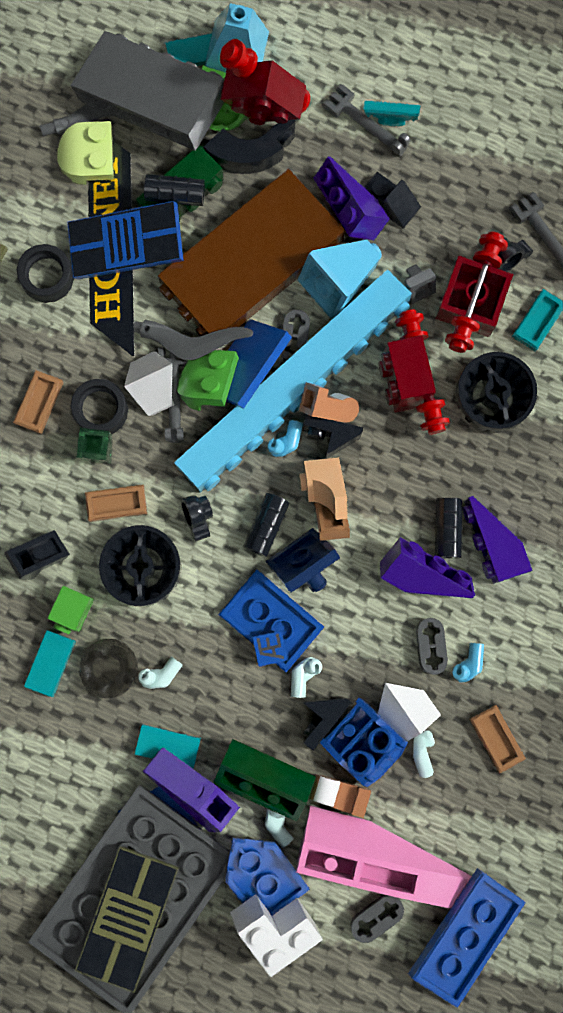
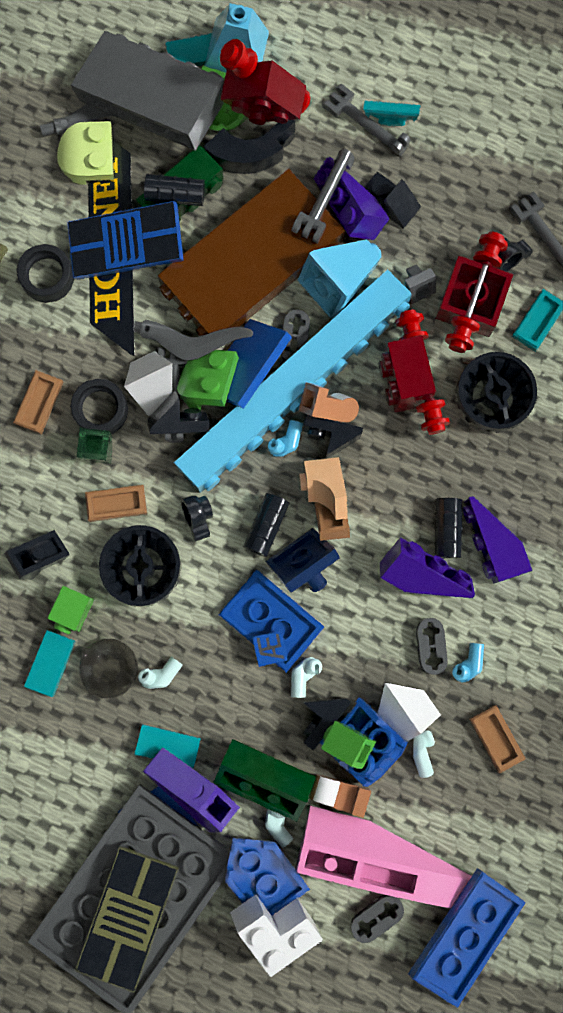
(170, 420): none -> black slope
(343, 161): none -> dark grey hinge
(347, 744): none -> bright green brick

